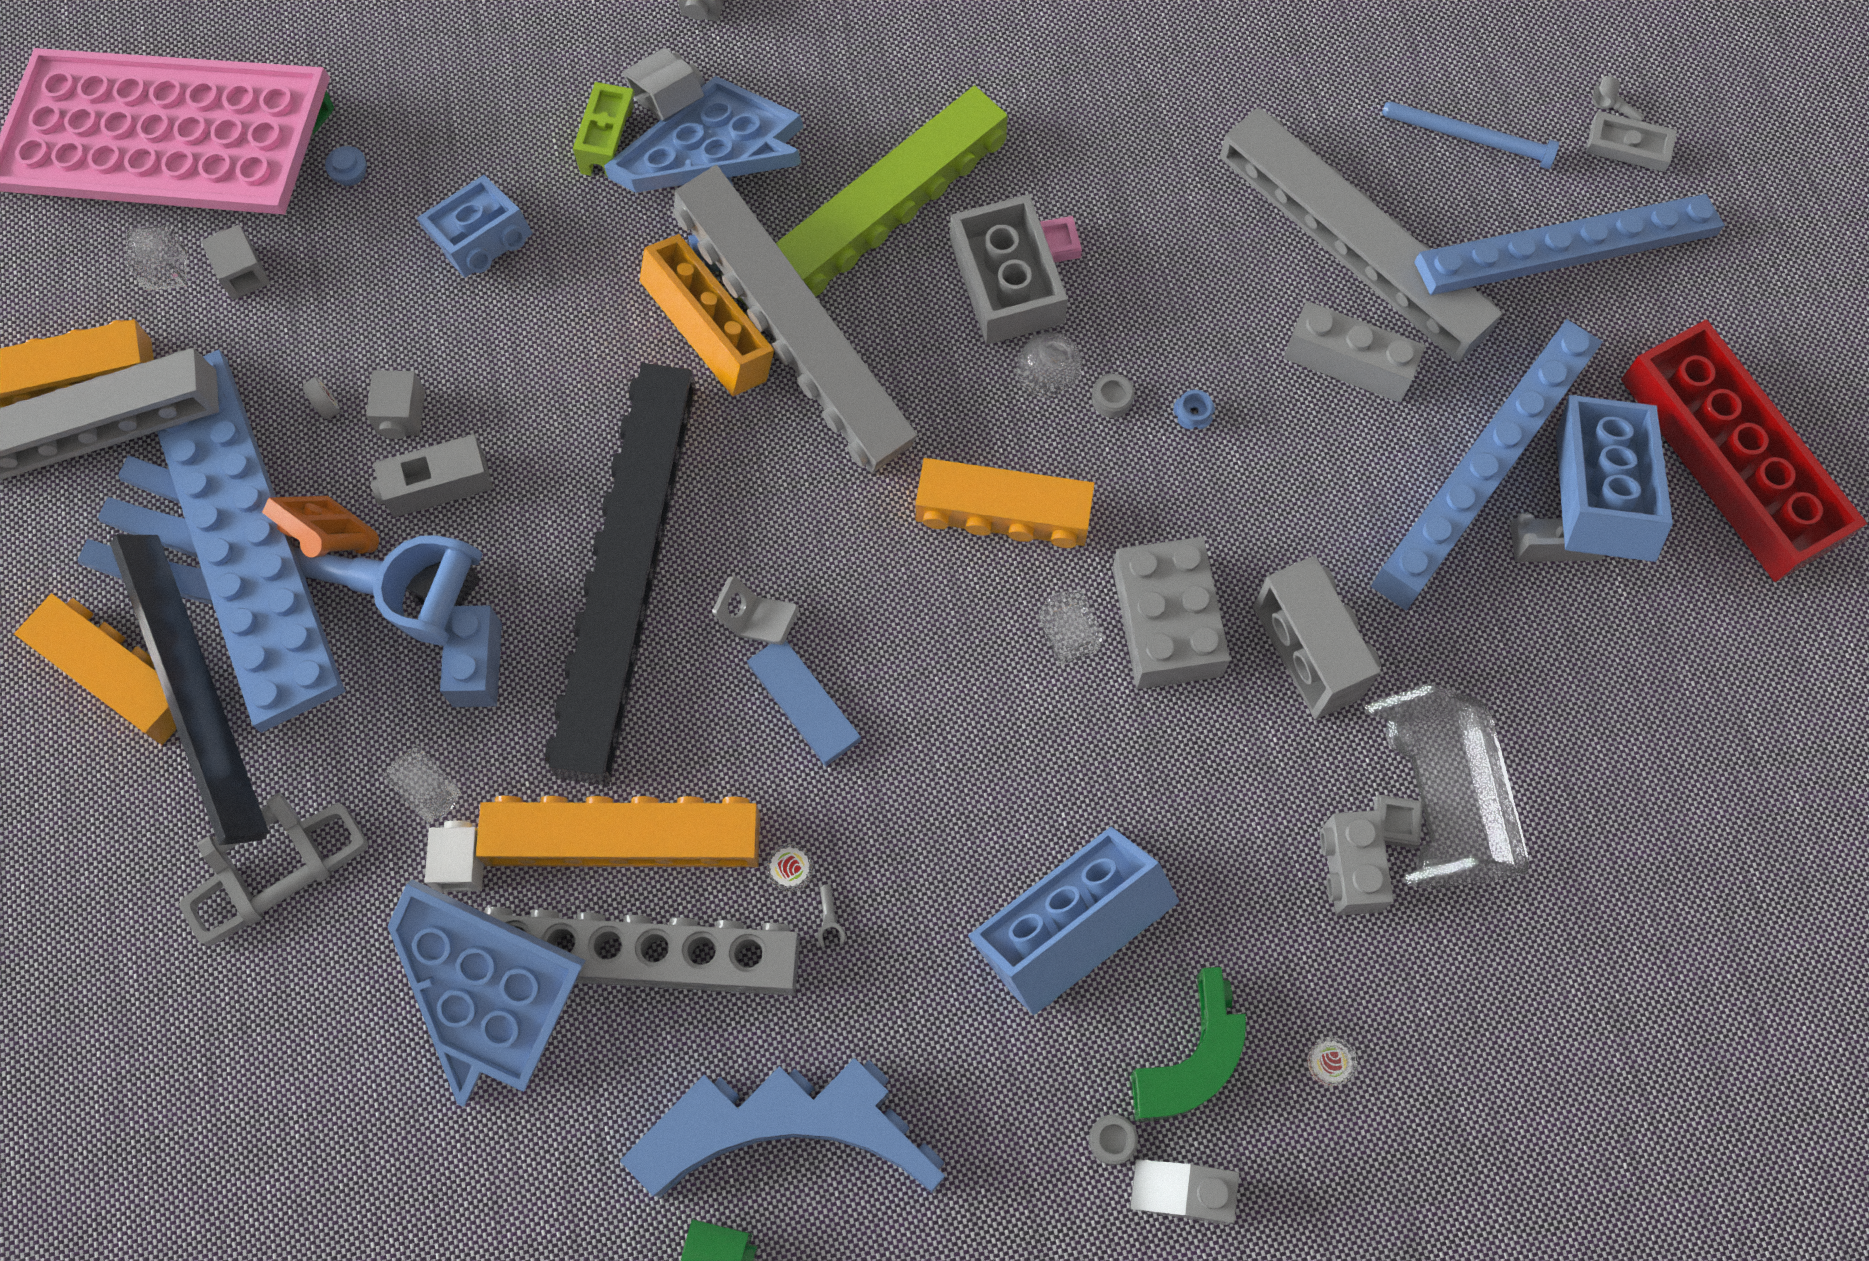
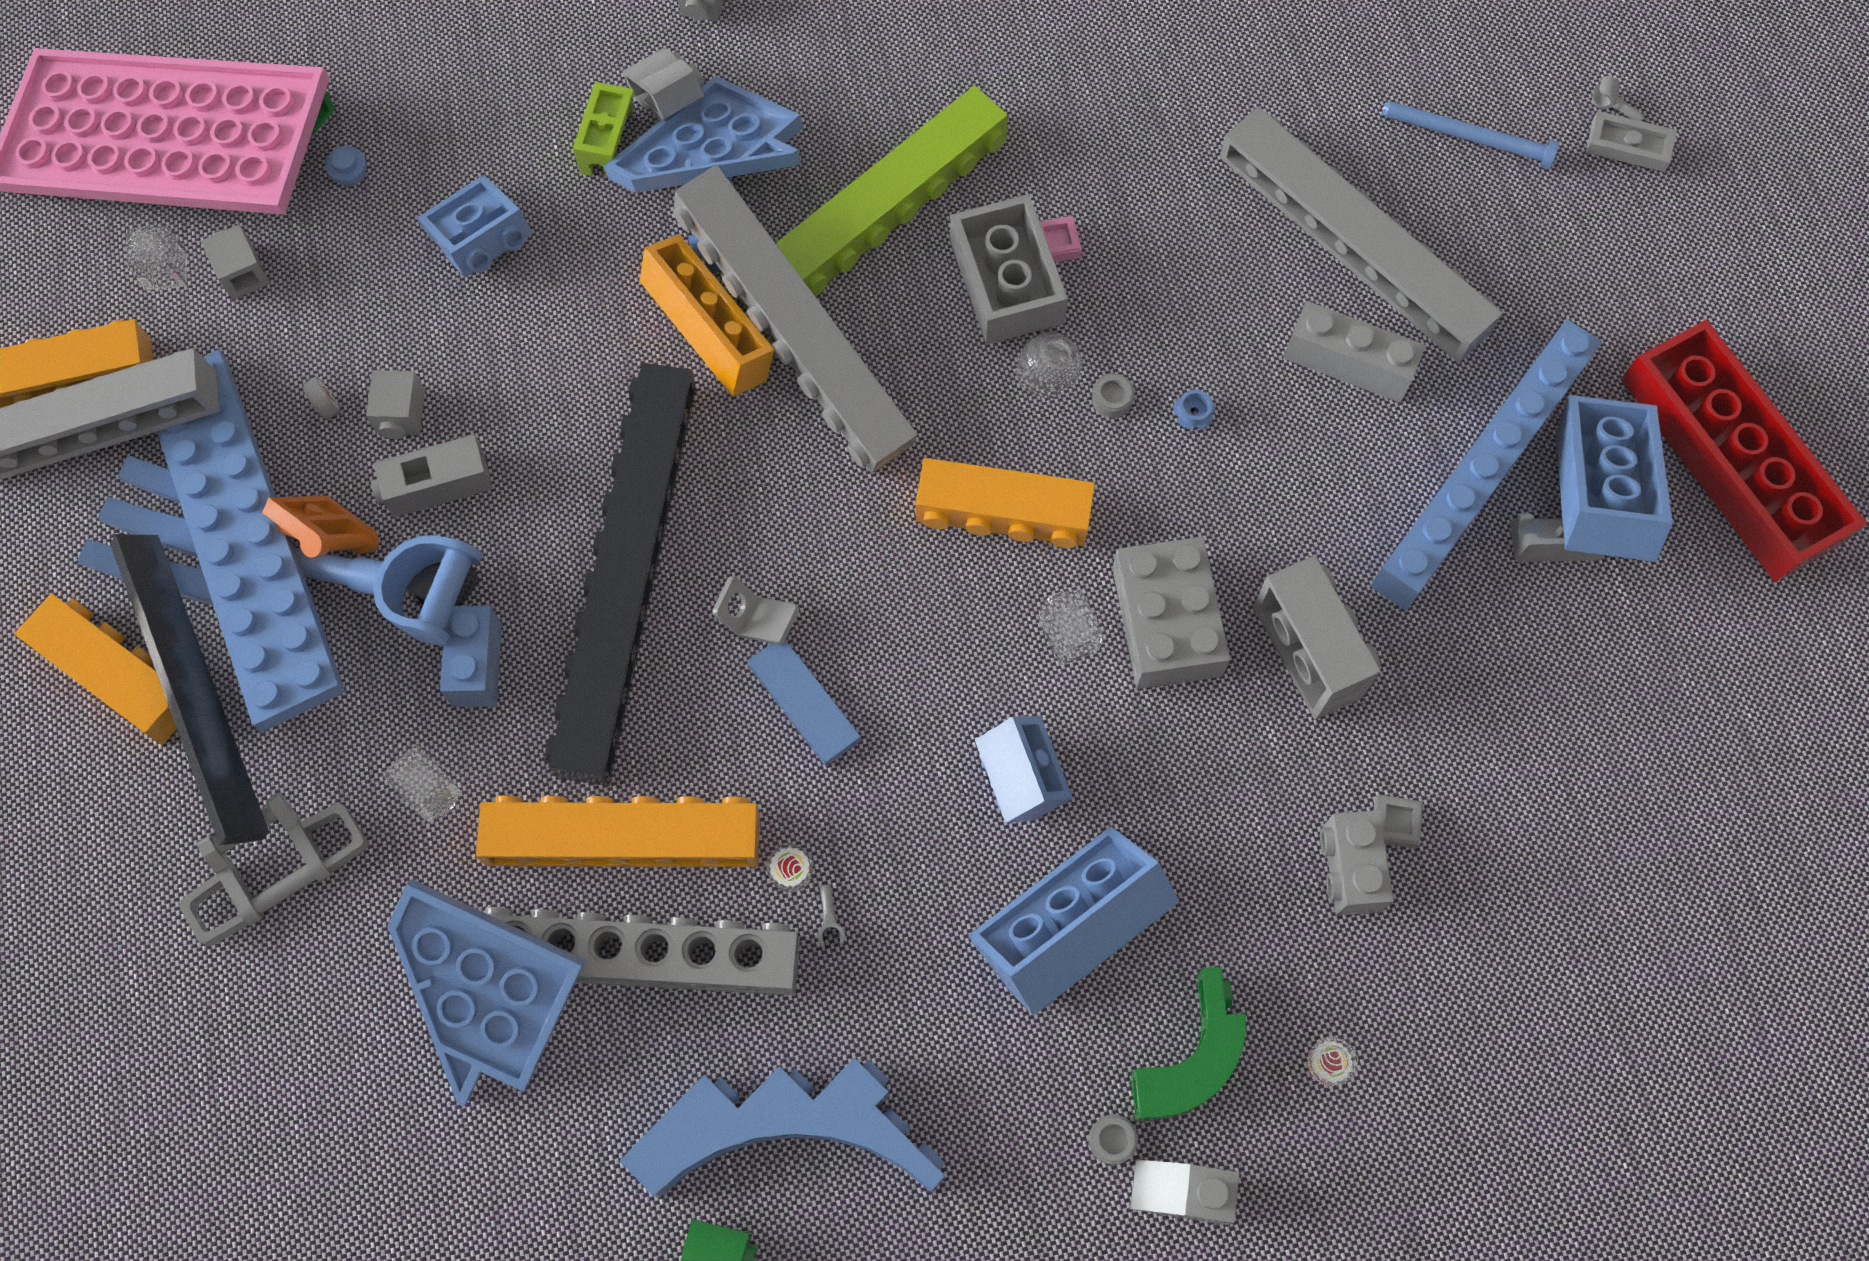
(453, 859): white brick -> none
(1023, 769): none -> brick
(1460, 784): clear windscreen -> none
(1568, 244): medium blue plate -> none

